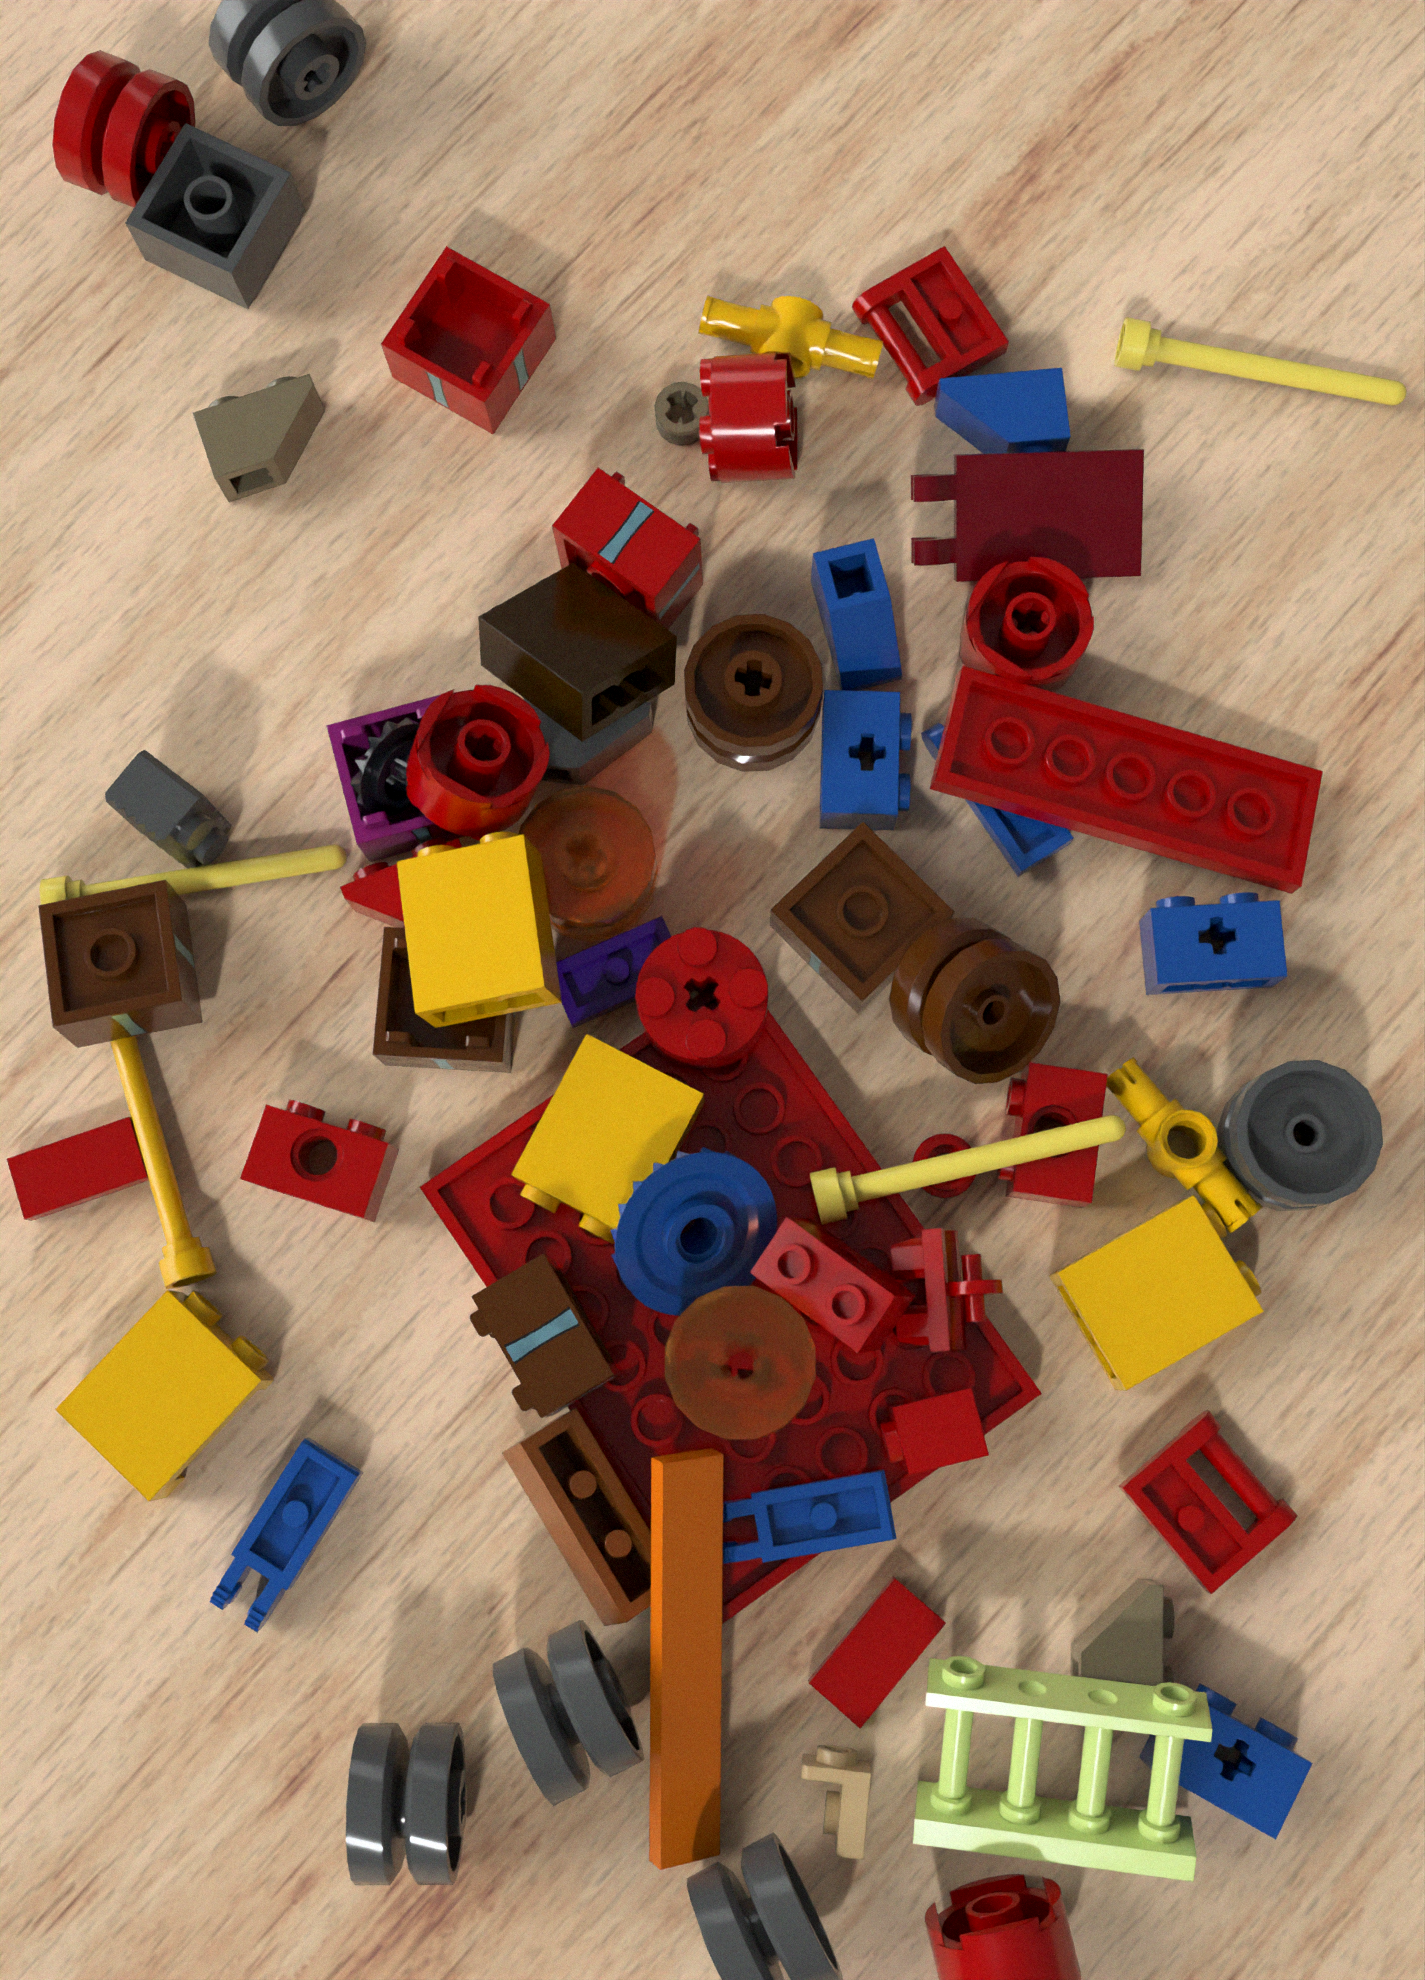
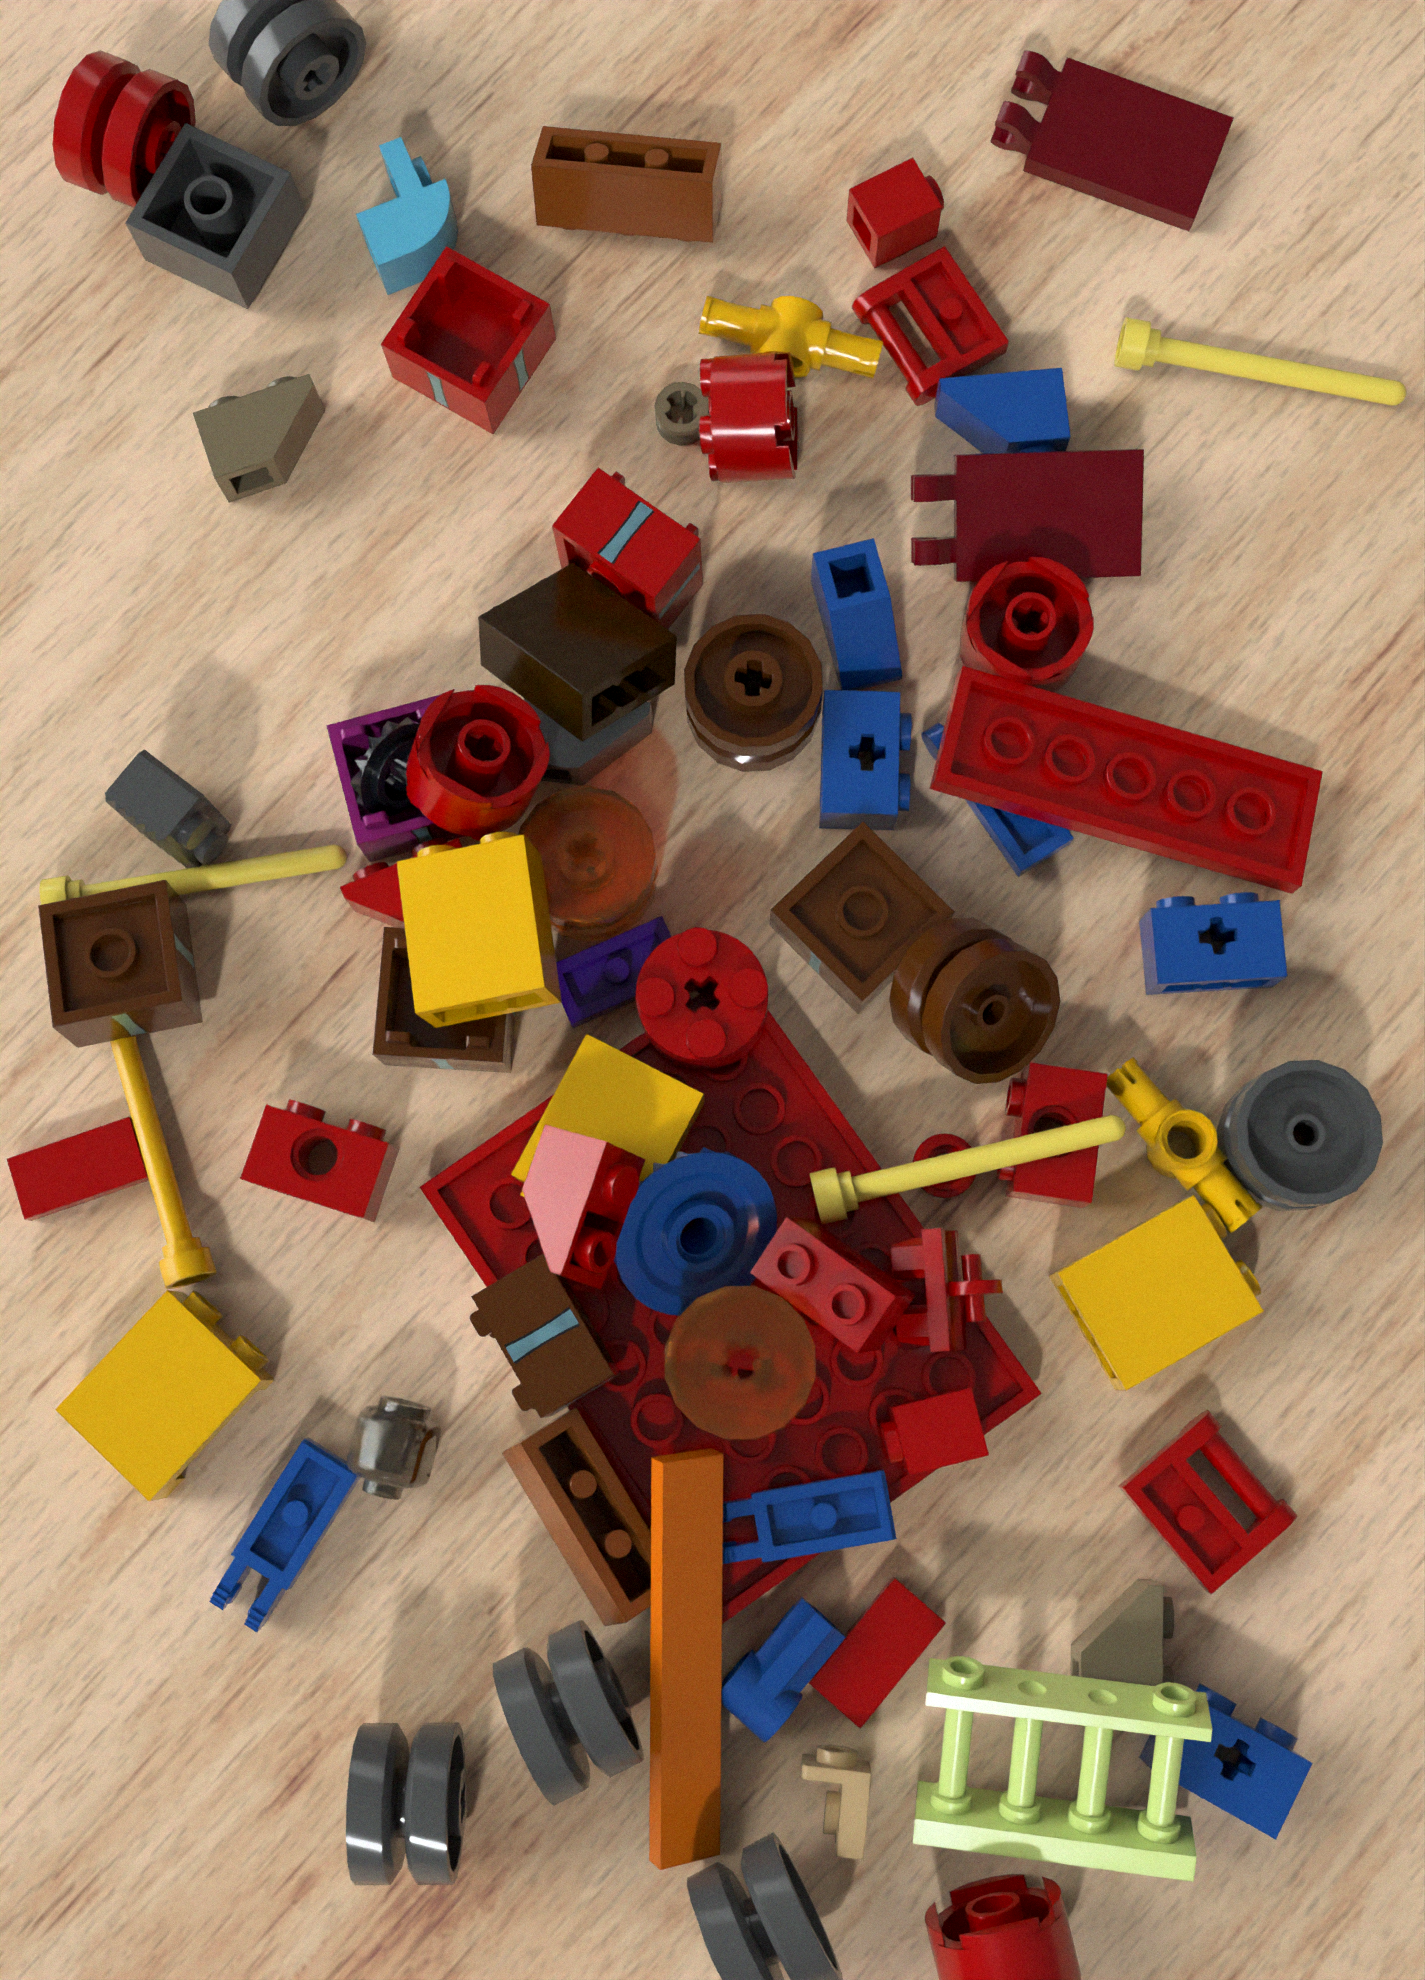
(393, 1446): none -> clear smoke head
(411, 229): none -> medium azure brick
(579, 1201): none -> slope
(627, 184): none -> dark orange brick
(769, 1681): none -> blue piece
(895, 212): none -> red brick
(1113, 138): none -> dark red tile

